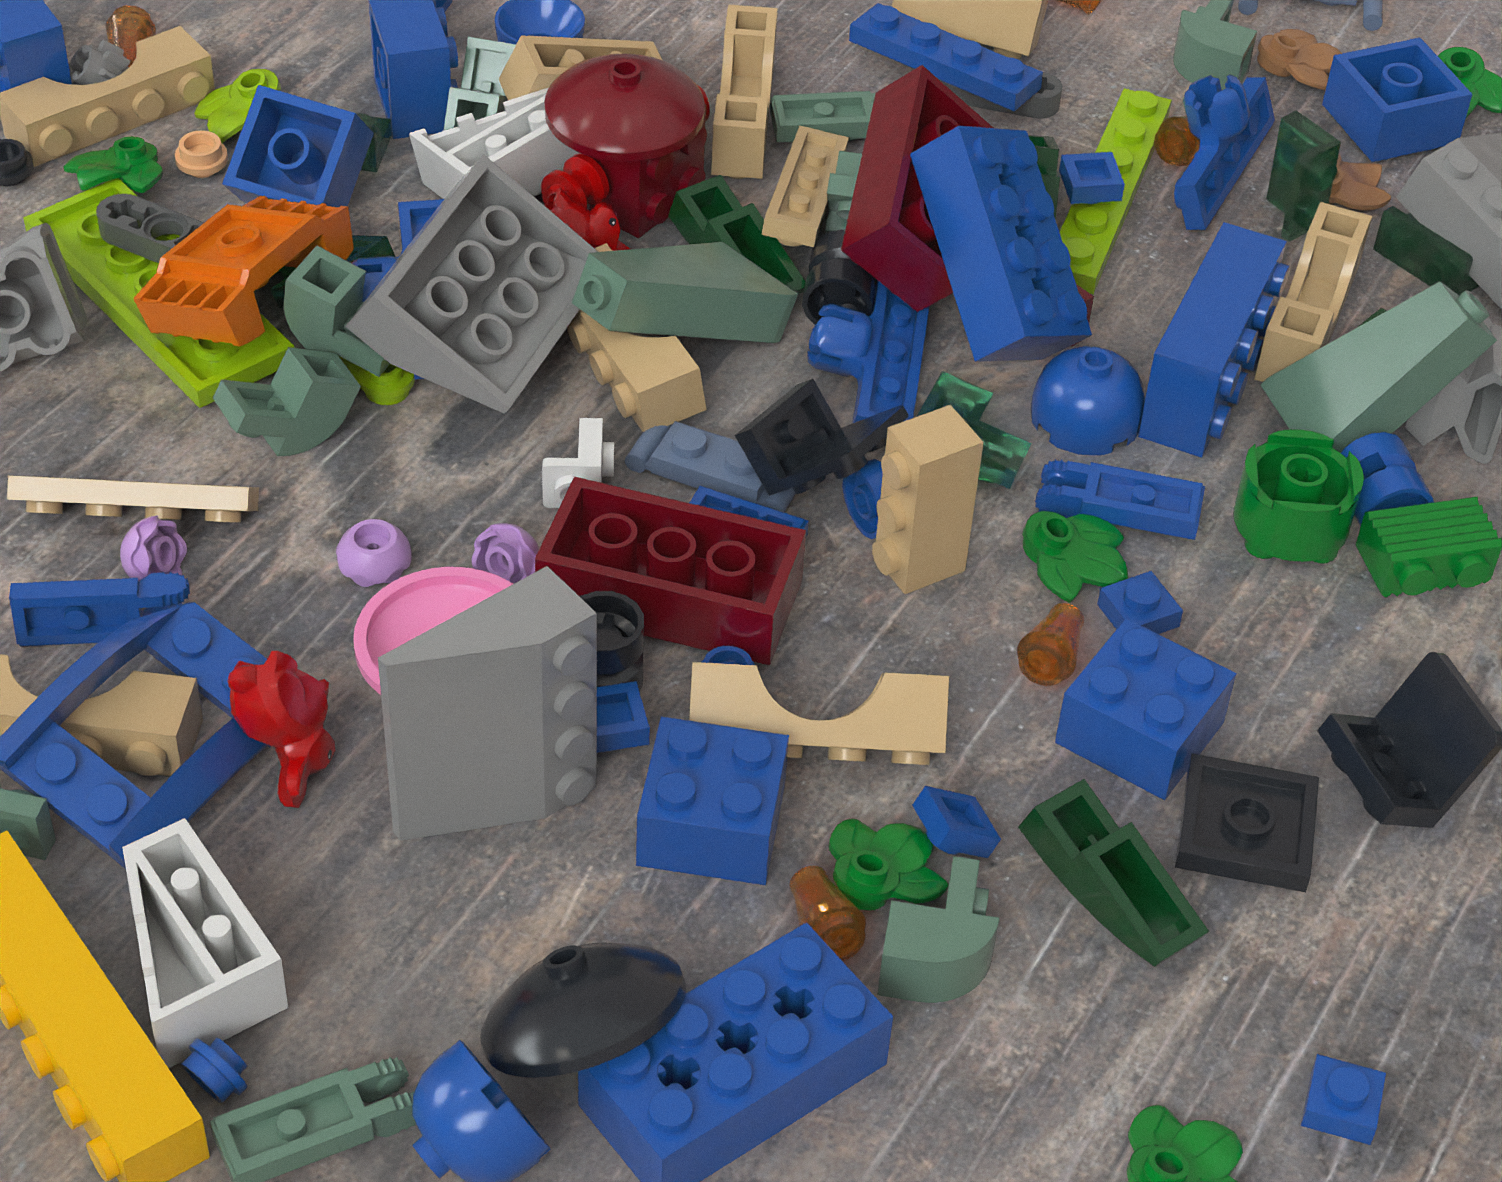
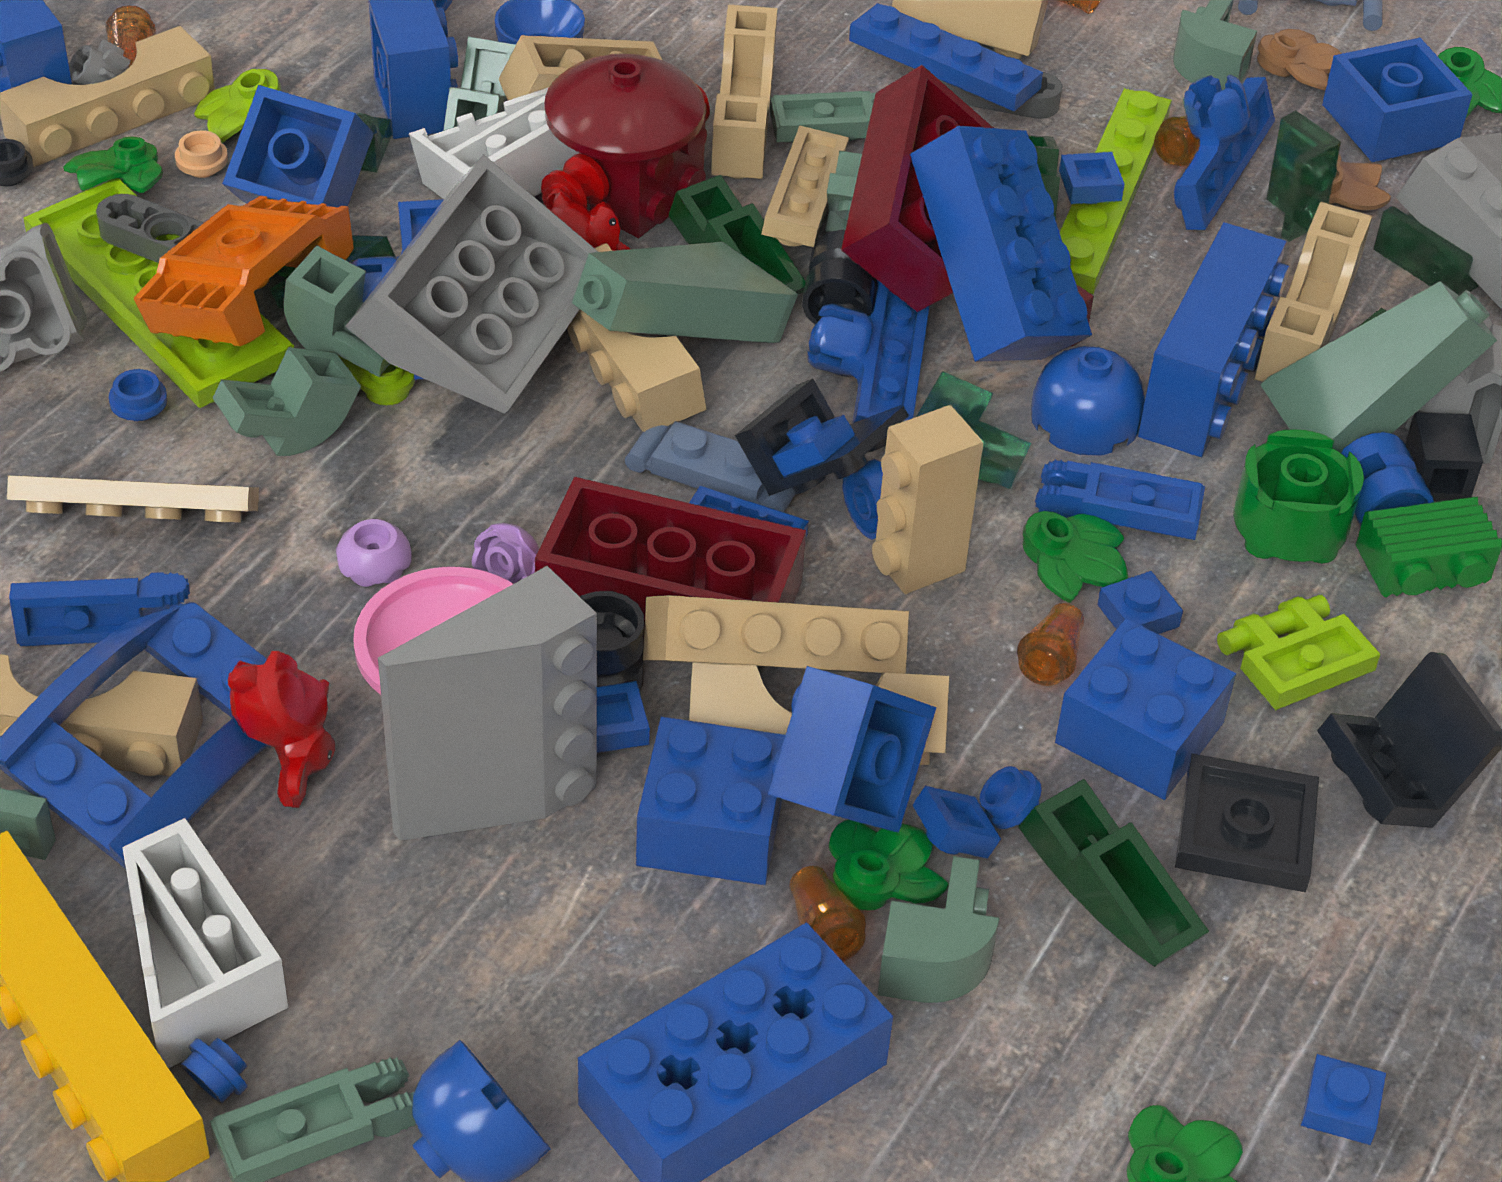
(137, 395): none -> blue plate
(152, 548): lavender plate -> none
(581, 1009): black dish -> none
(593, 463): white bracket -> none
(775, 634): none -> tan arch
(812, 443): none -> blue plate
(851, 749): none -> blue brick
(1010, 796): none -> blue plate
(1305, 661): none -> lime plate
(1445, 453): none -> black brick

